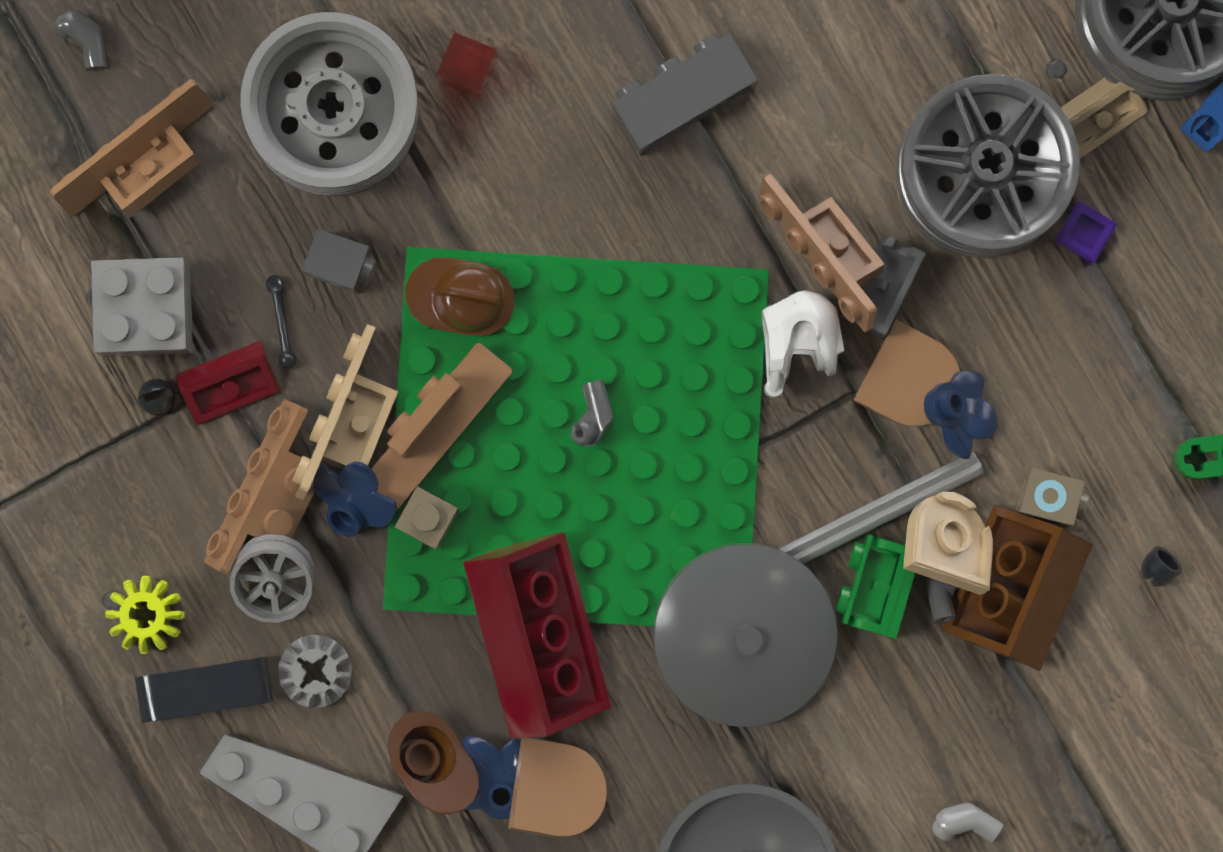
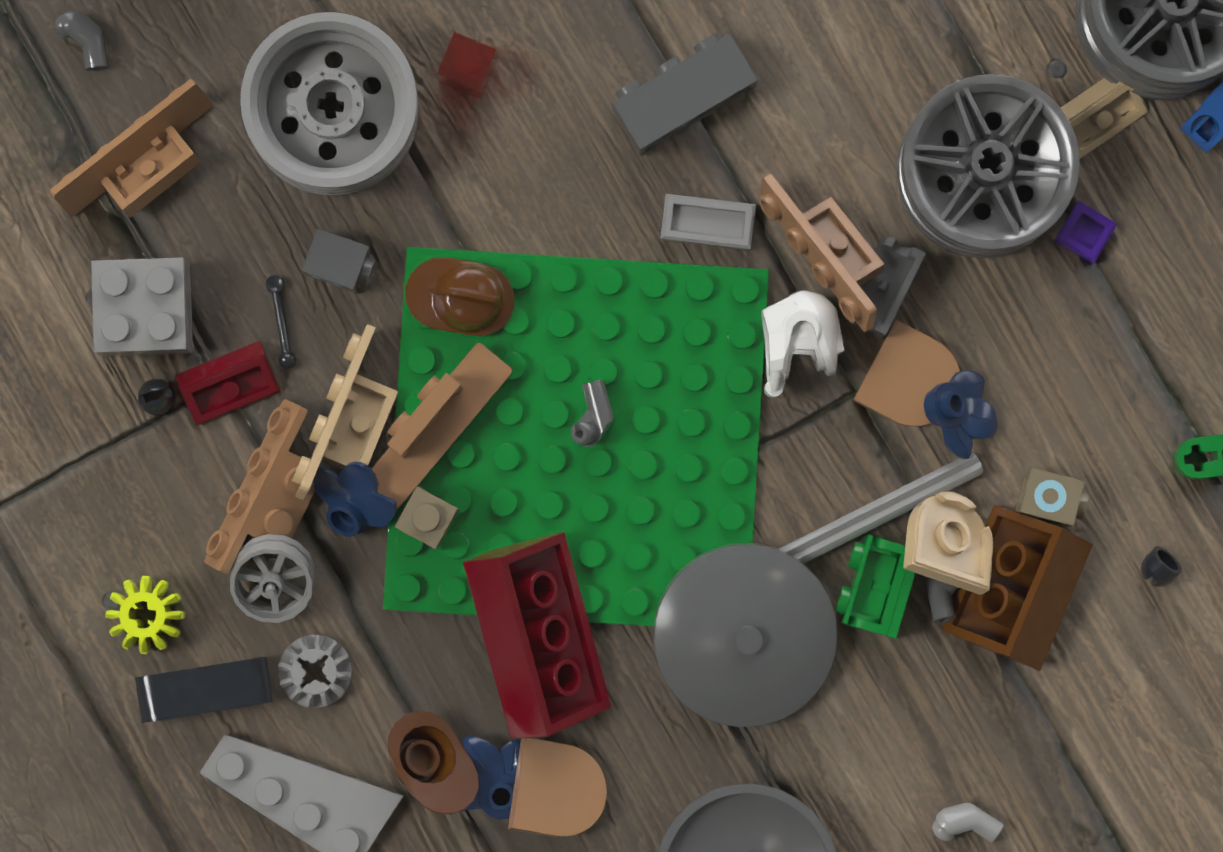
(707, 222): none -> light grey tile

